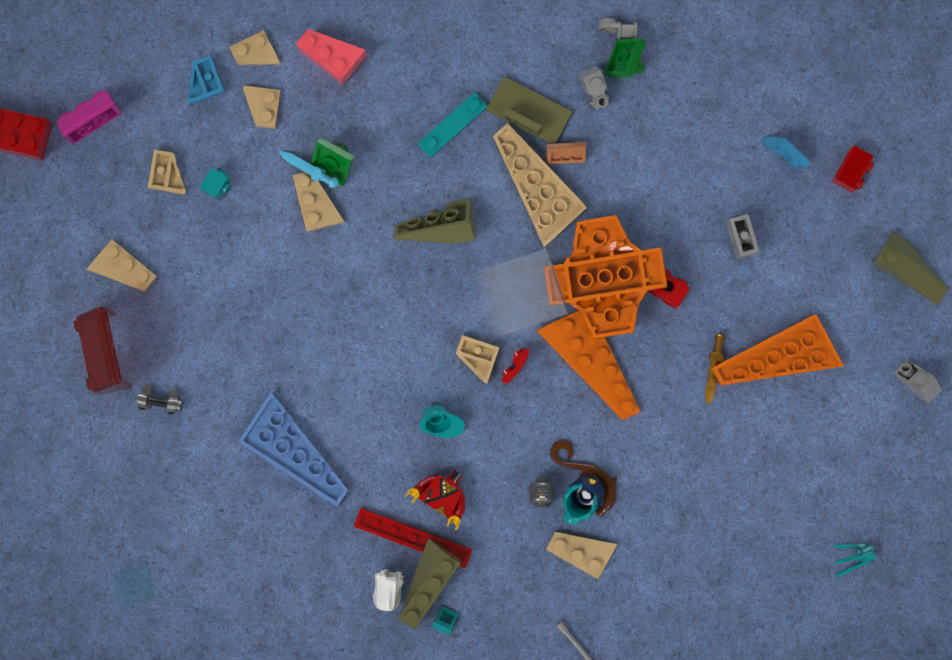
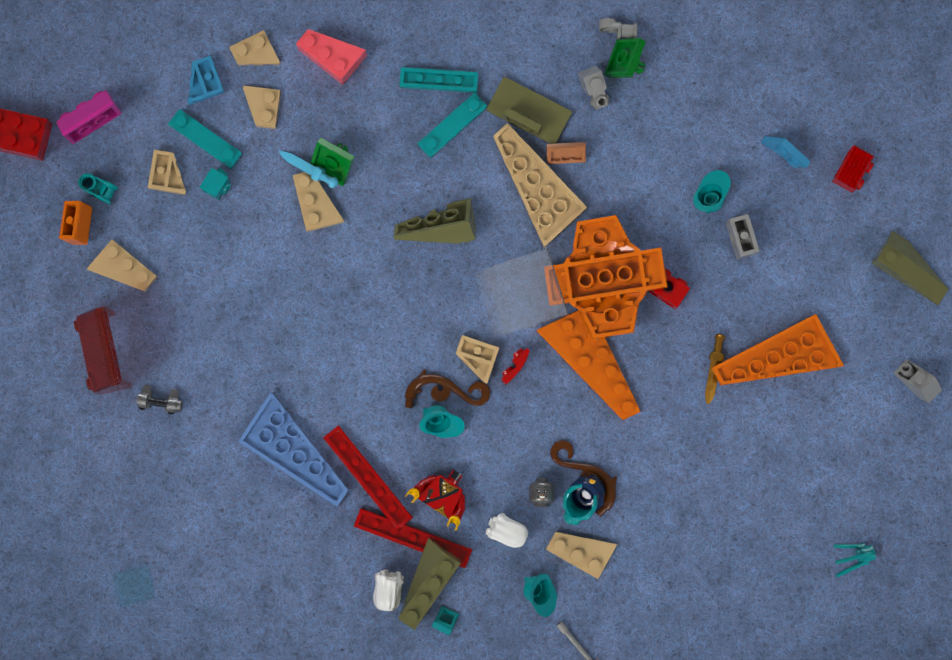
(75, 222): none -> orange brick
(100, 189): none -> teal piece
(205, 139): none -> teal plate
(367, 478): none -> red tile
(438, 80): none -> teal plate
(448, 386): none -> reddish brown plant
(507, 531): none -> white piece
(541, 593): none -> teal piece
(712, 192): none -> teal piece

